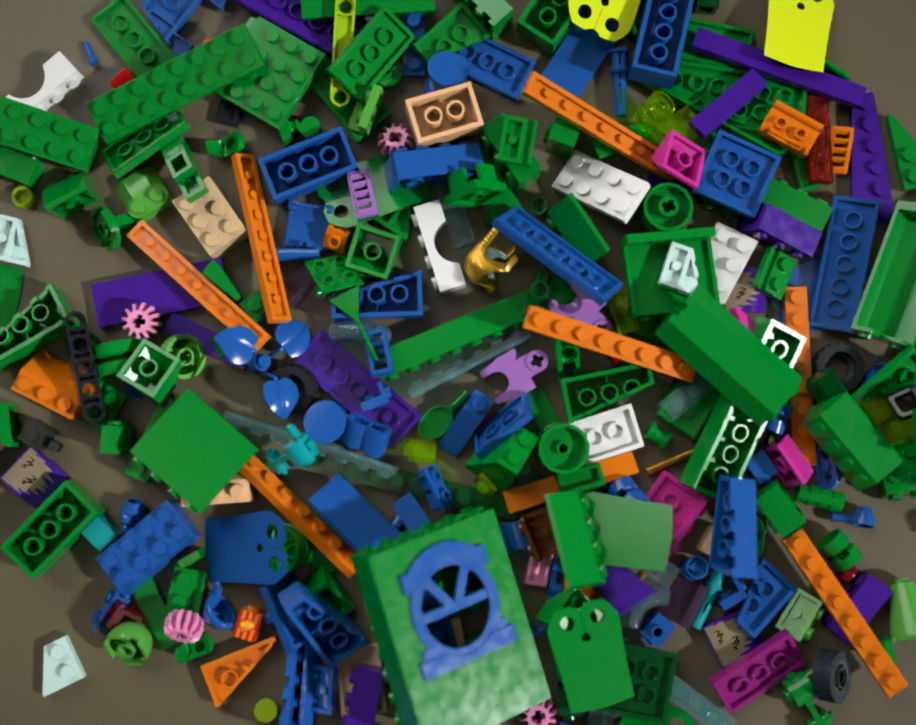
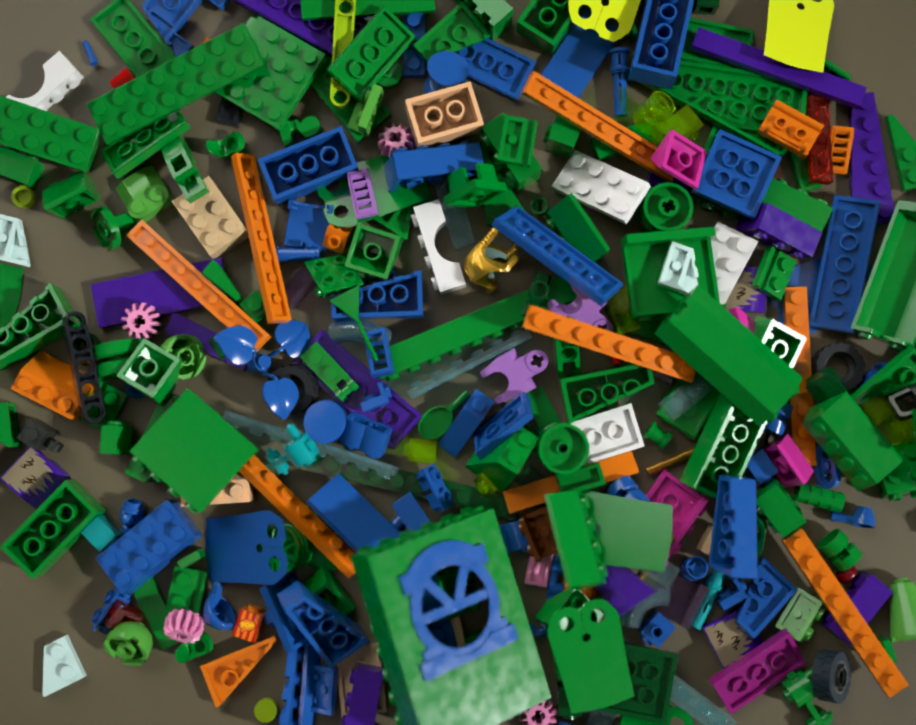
(329, 371): none -> green plate
(728, 103): dark purple tile -> none

